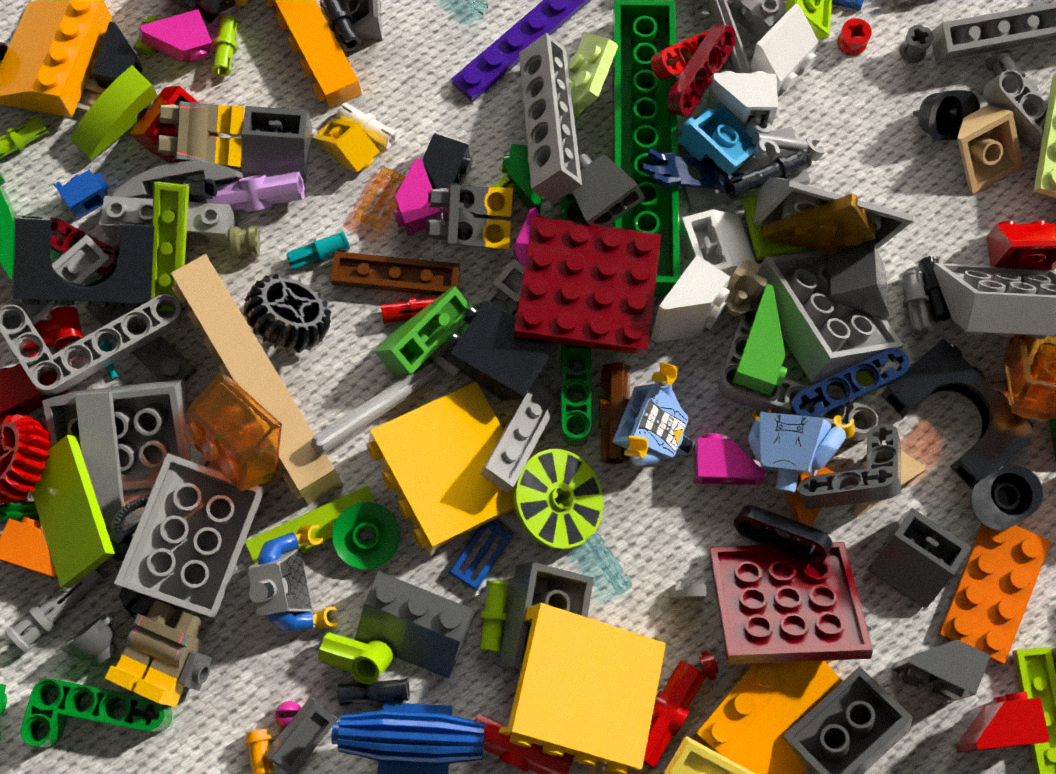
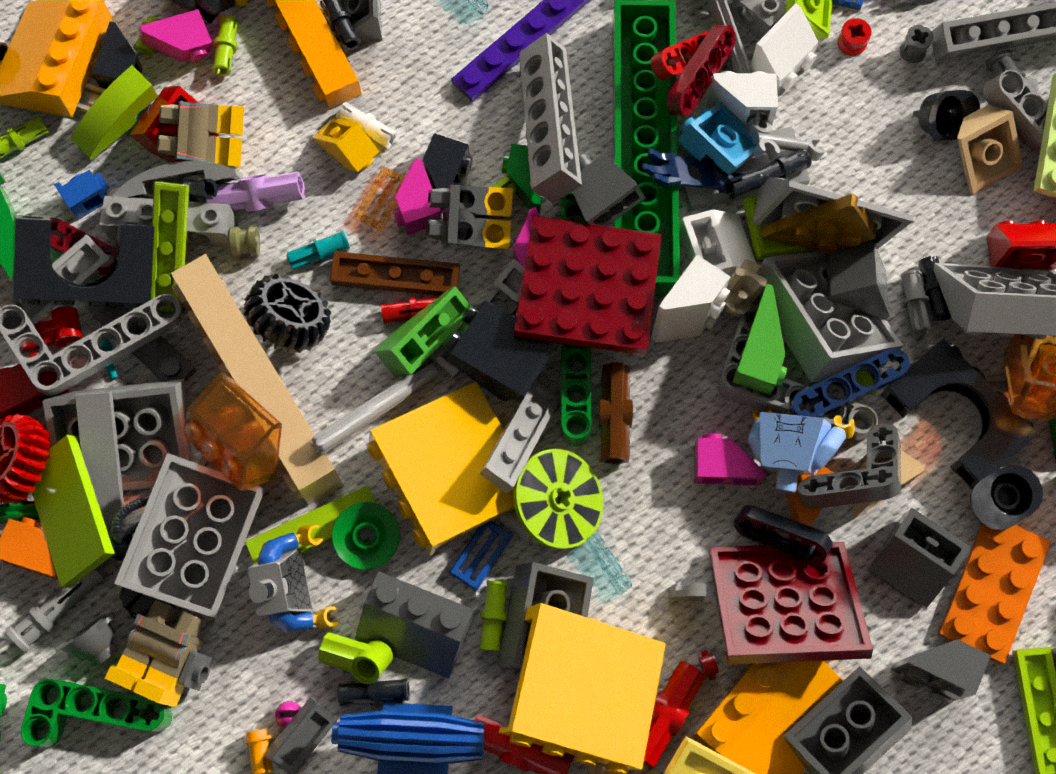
(275, 141): dark grey slope -> none
(589, 69): yellowish green wing -> none
(654, 421): torso -> none
(1006, 724): red slope -> none

